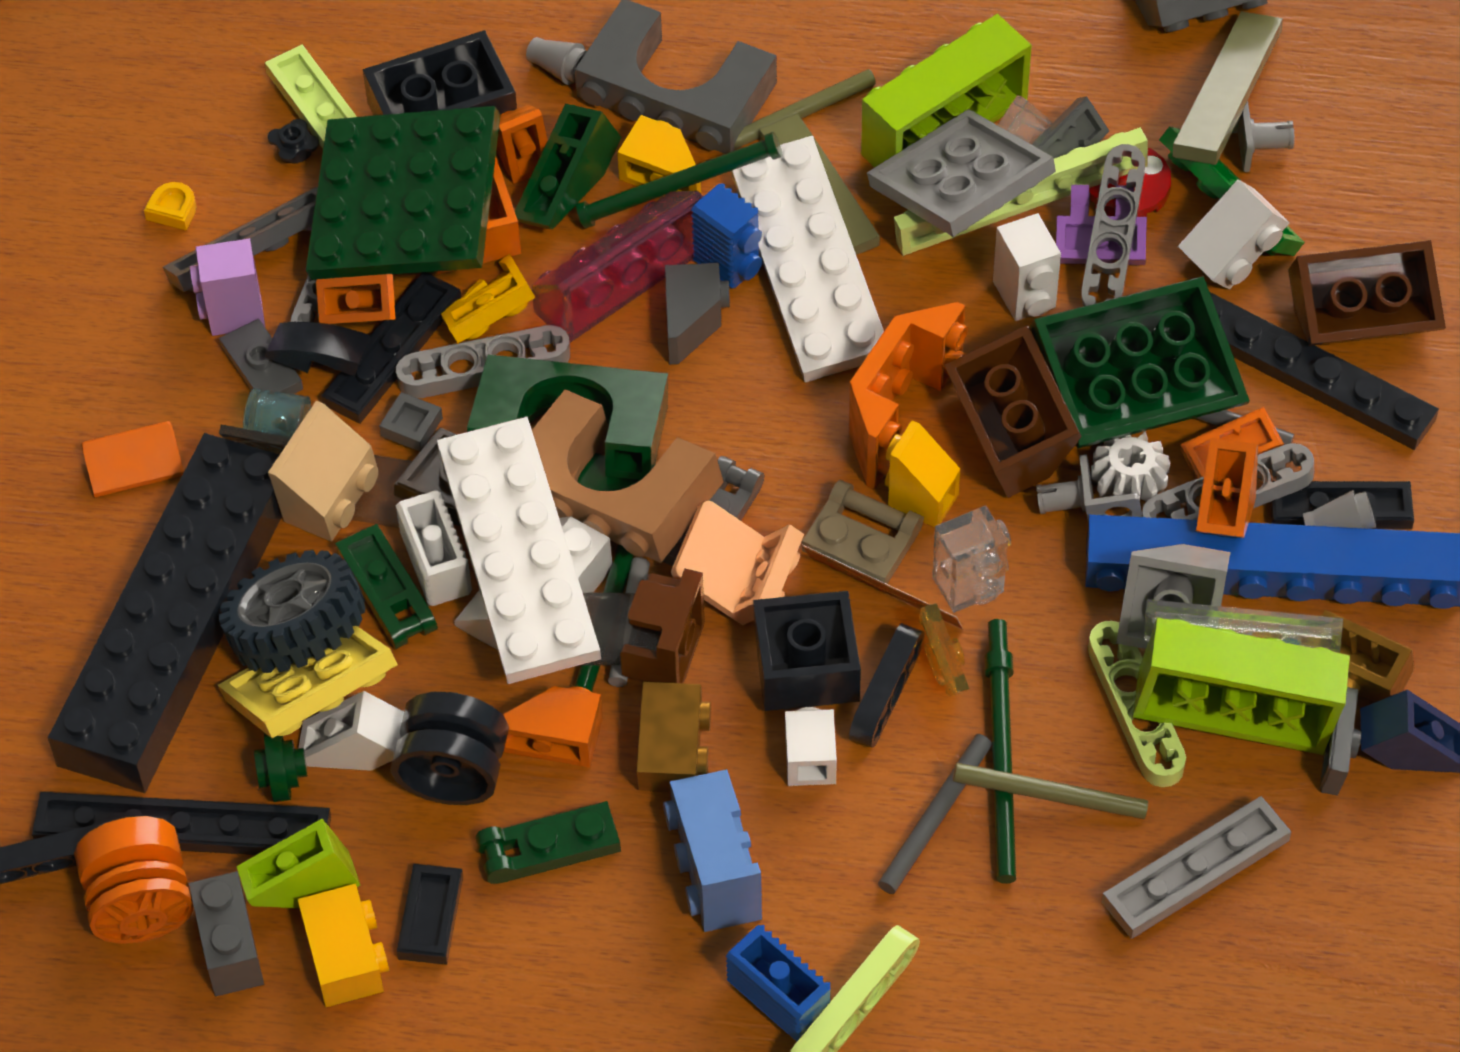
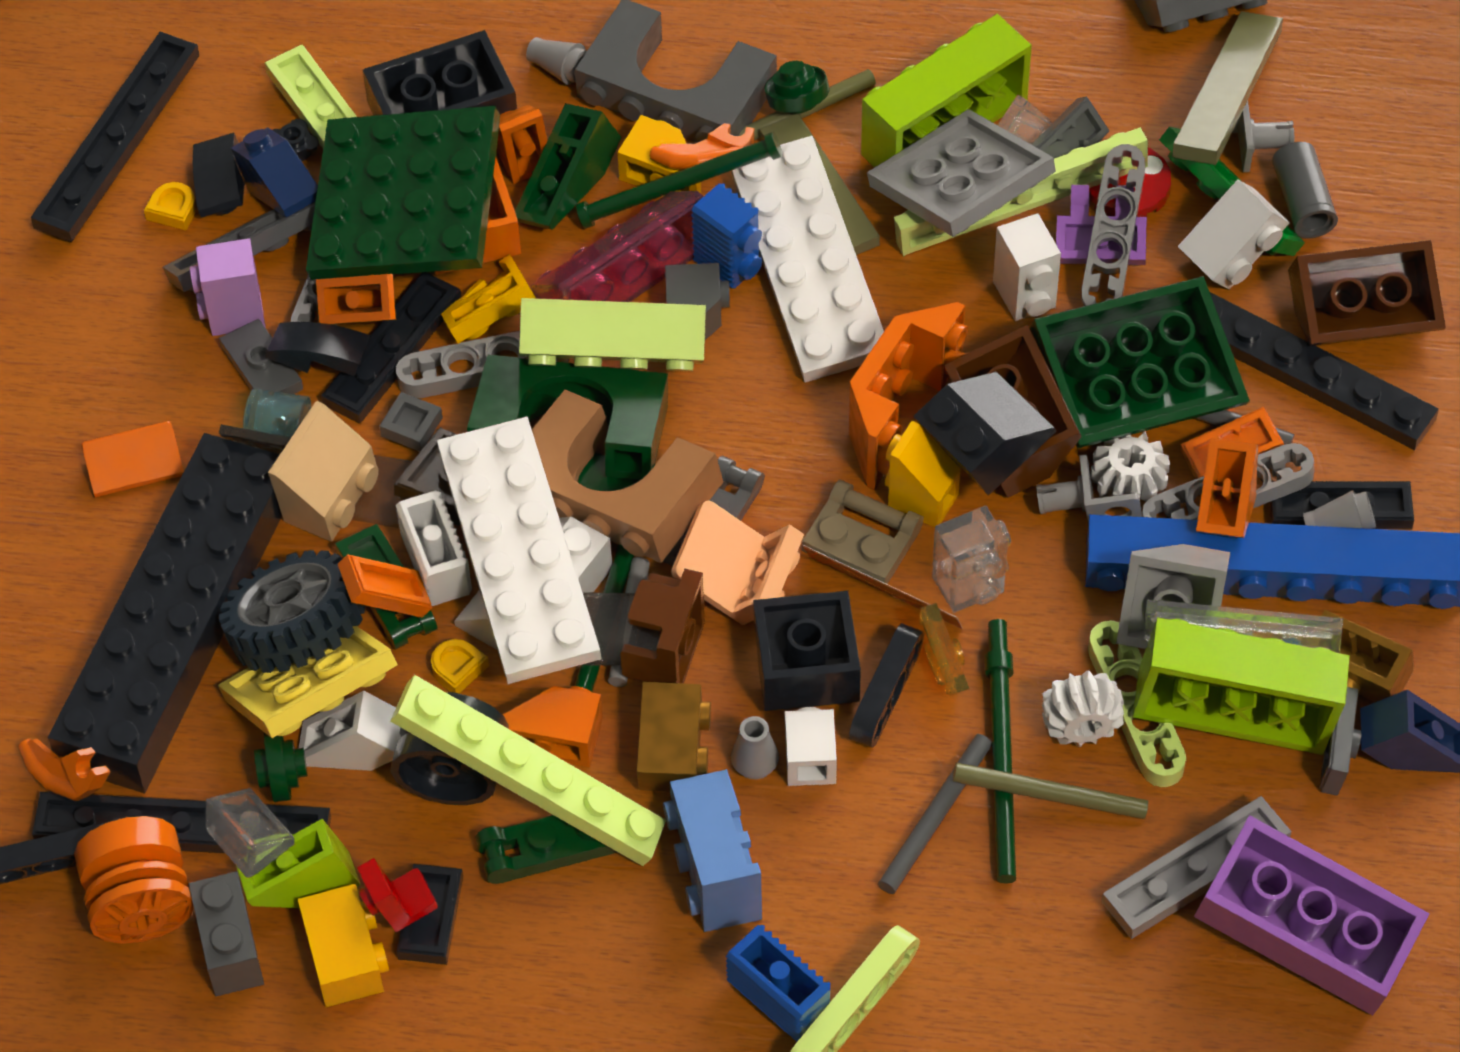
(63, 775): none -> orange piece
(115, 137): none -> black plate
(217, 176): none -> black slope
(246, 830): none -> clear slope
(274, 172): none -> dark blue slope
(384, 586): none -> orange tile
(398, 900): none -> red bracket
(457, 664): none -> yellow tile
(528, 770): none -> yellowish green plate
(612, 331): none -> yellowish green brick
(687, 155): none -> orange piece
(754, 750): none -> light grey cone
(796, 87): none -> dark green plate
(984, 427): none -> black slope
(1083, 708): none -> white gear
(1304, 190): none -> dark grey pin
(1312, 915): none -> medium lavender brick

